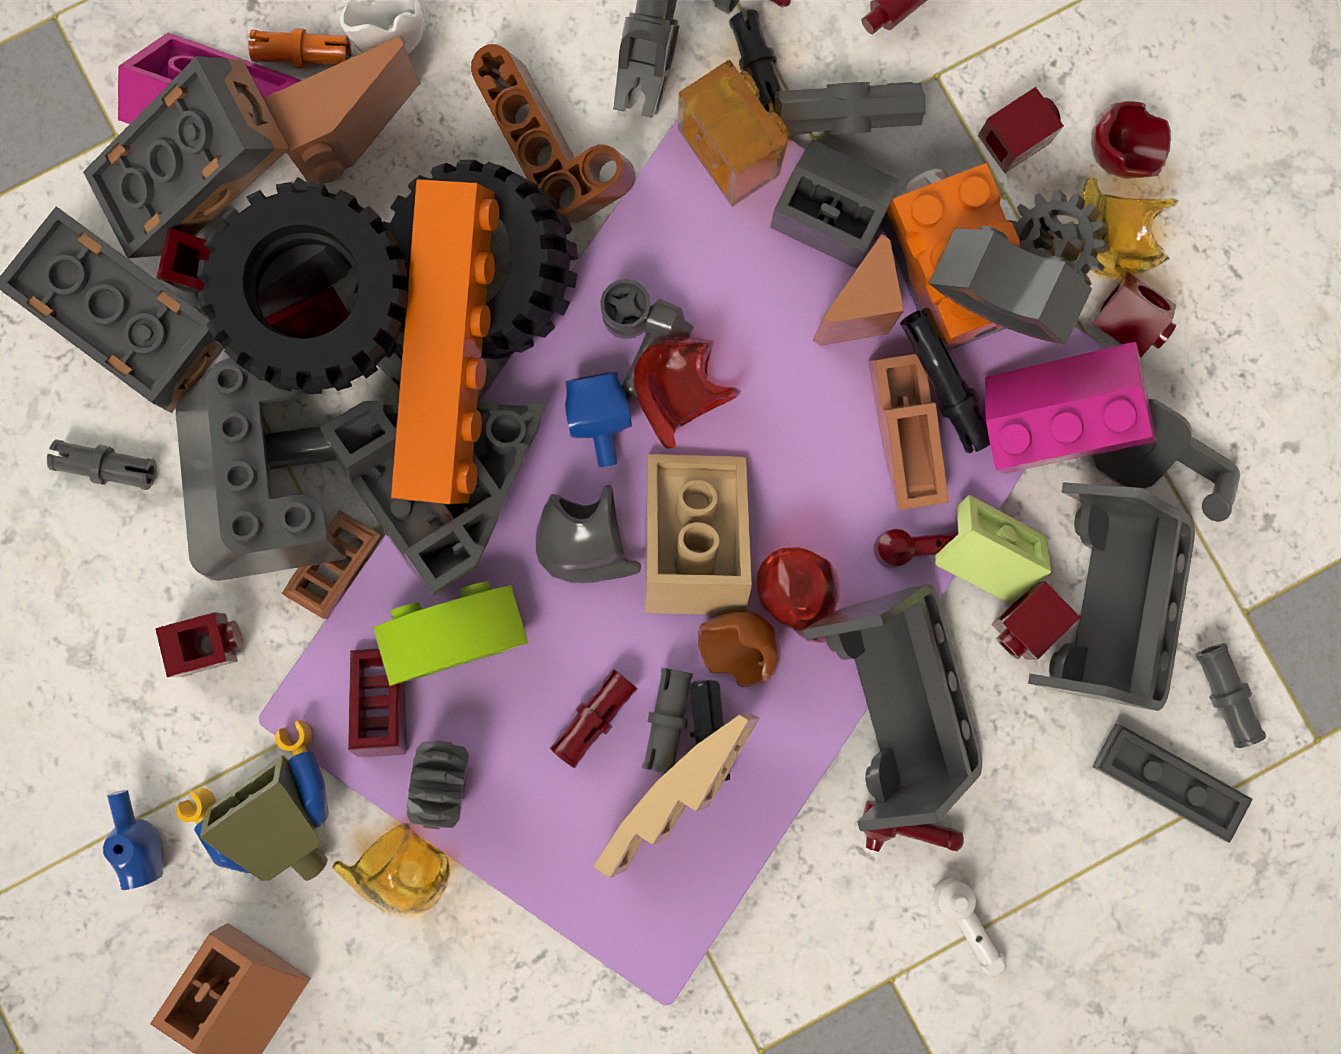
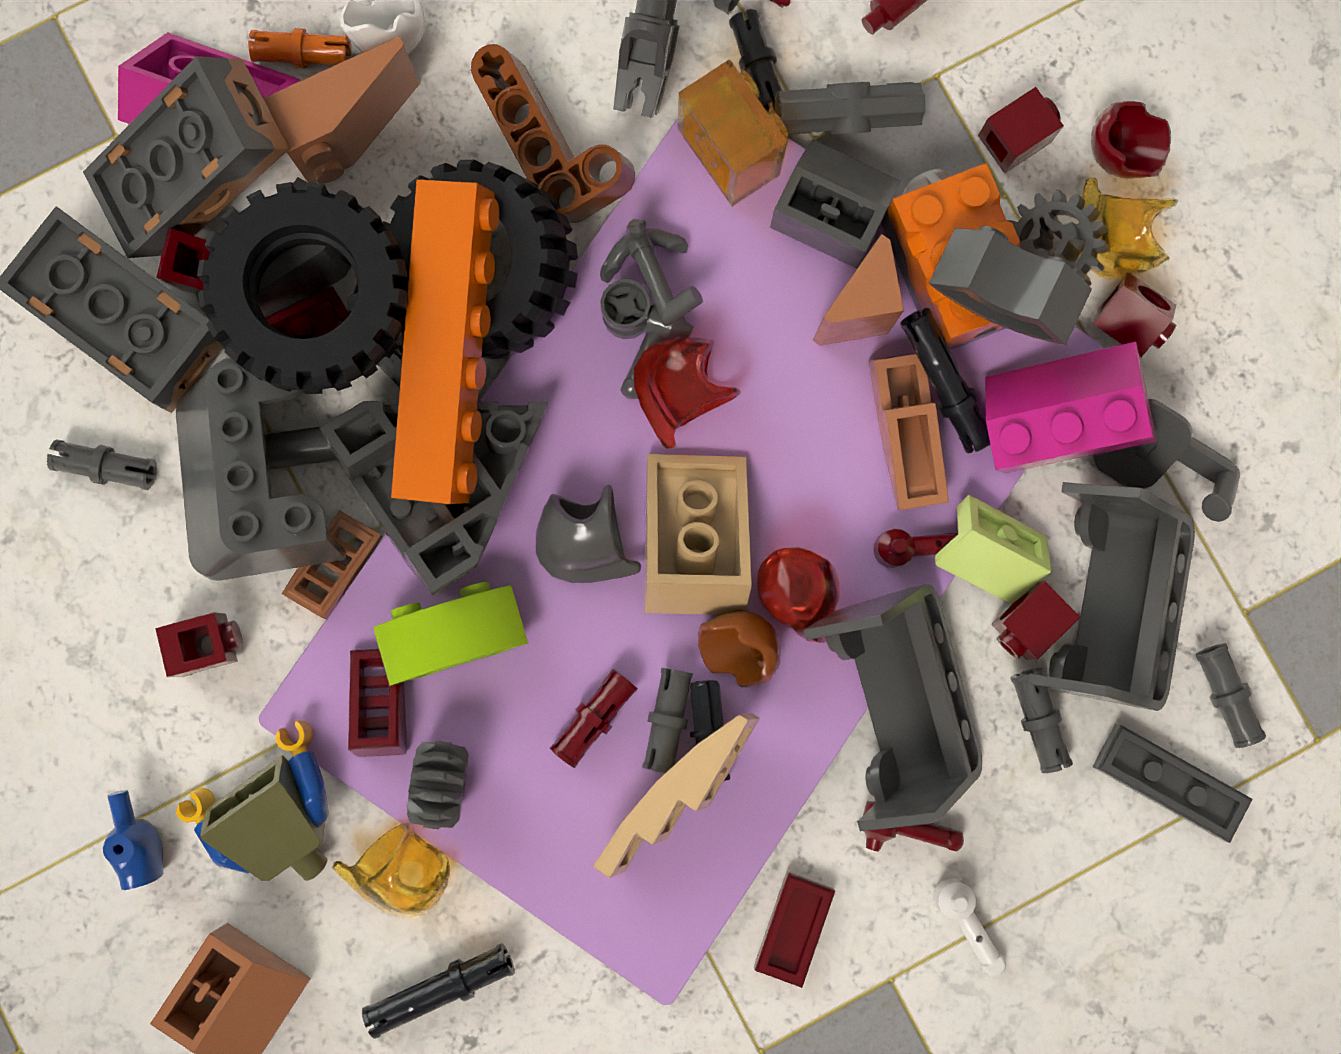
(457, 982): none -> black pin
(596, 410): blue piece -> none
(640, 244): none -> dark grey piece
(794, 929): none -> dark red tile
(1042, 723): none -> dark grey pin

